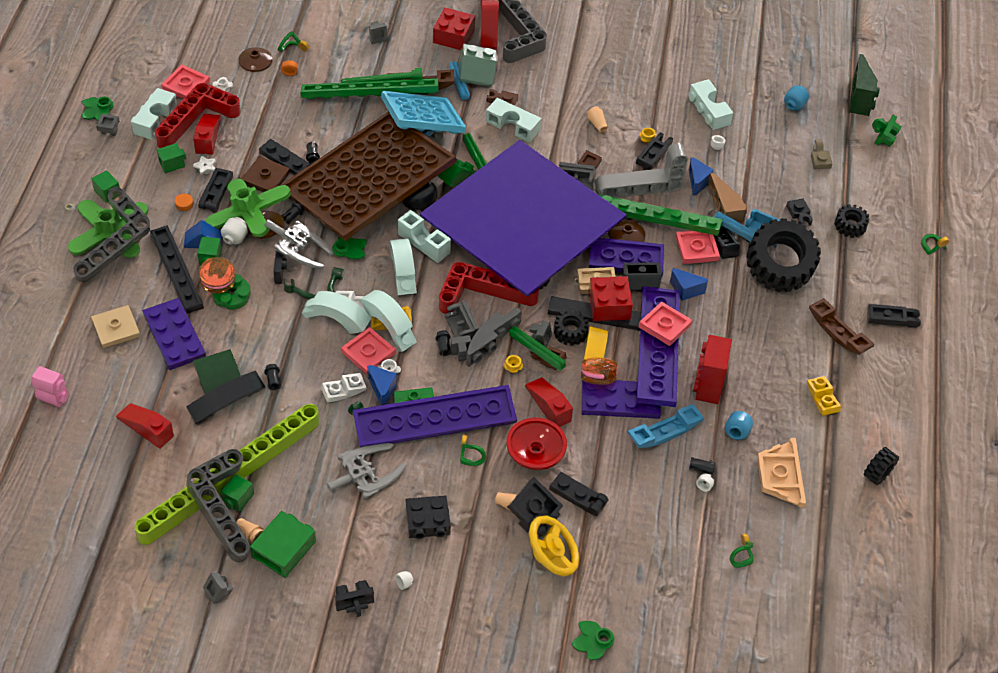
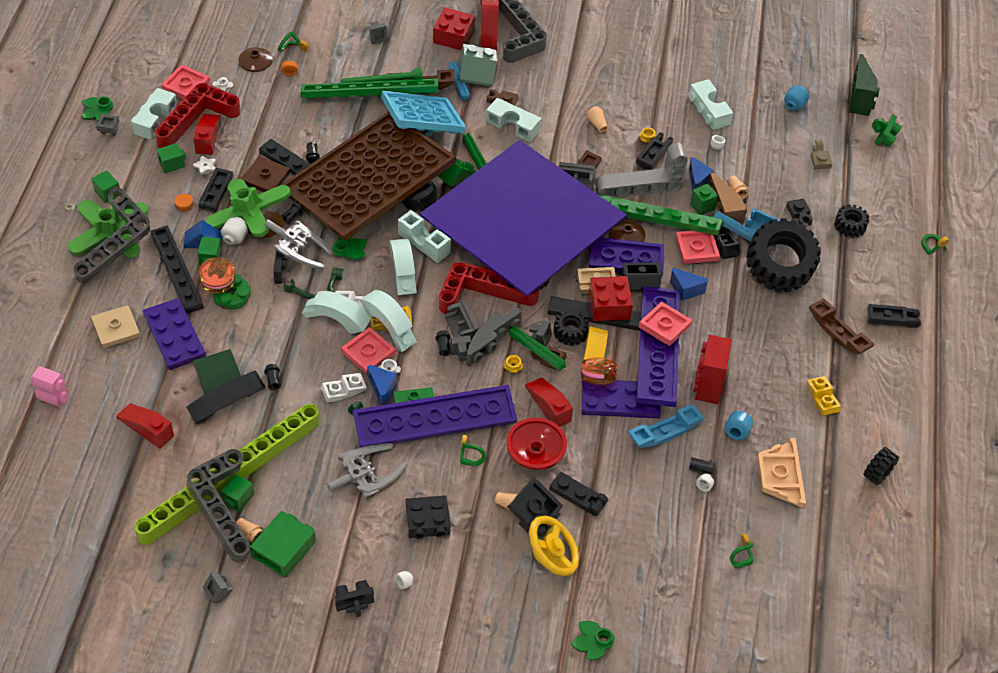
(703, 199): none -> green brick
(738, 186): none -> light nougat cone

